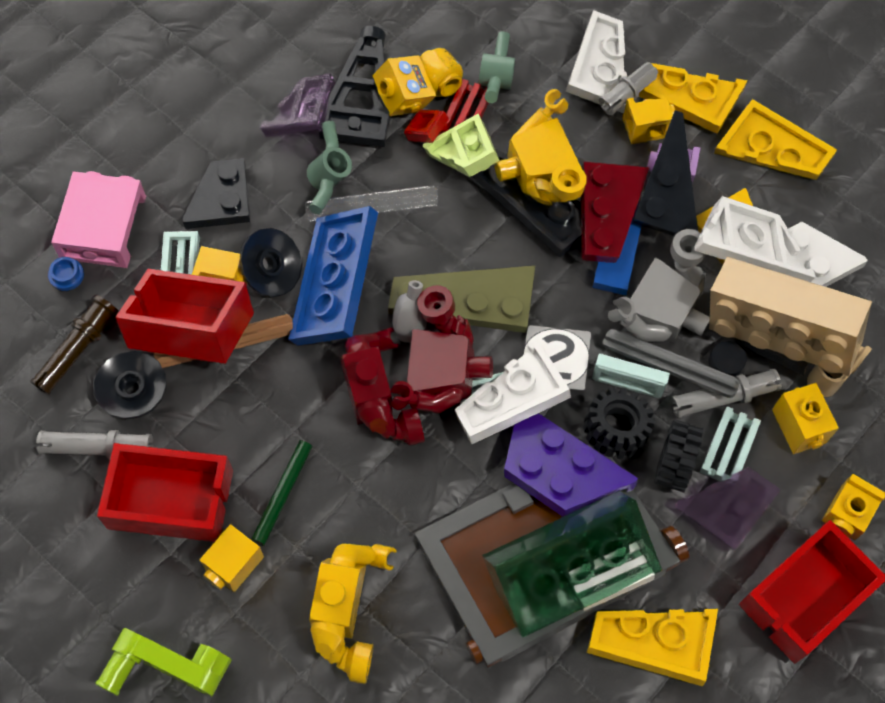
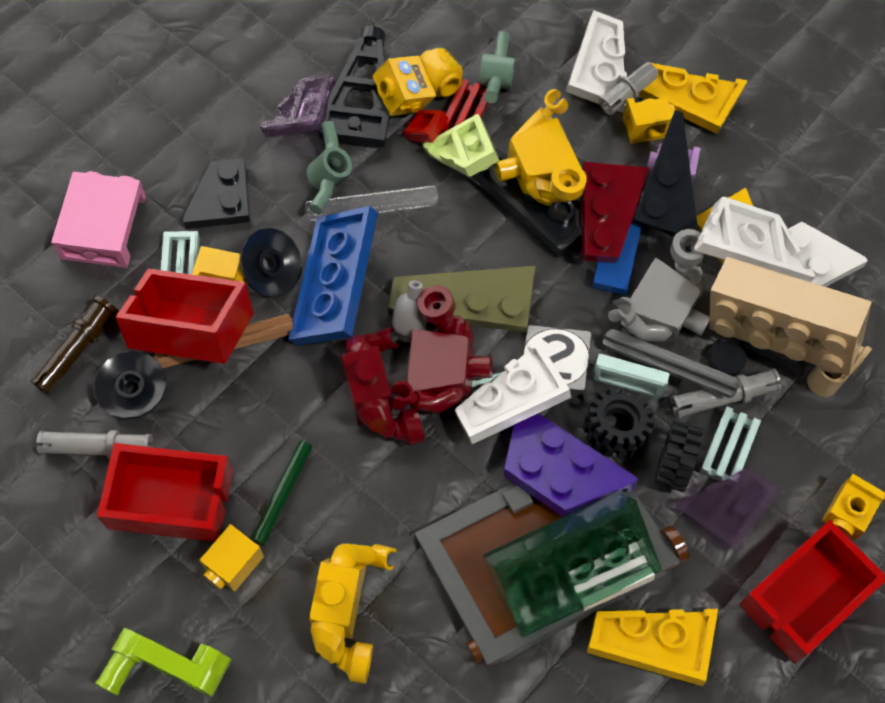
(65, 273): blue plate -> none
(775, 143): yellow wing -> none
(805, 418): yellow head -> none

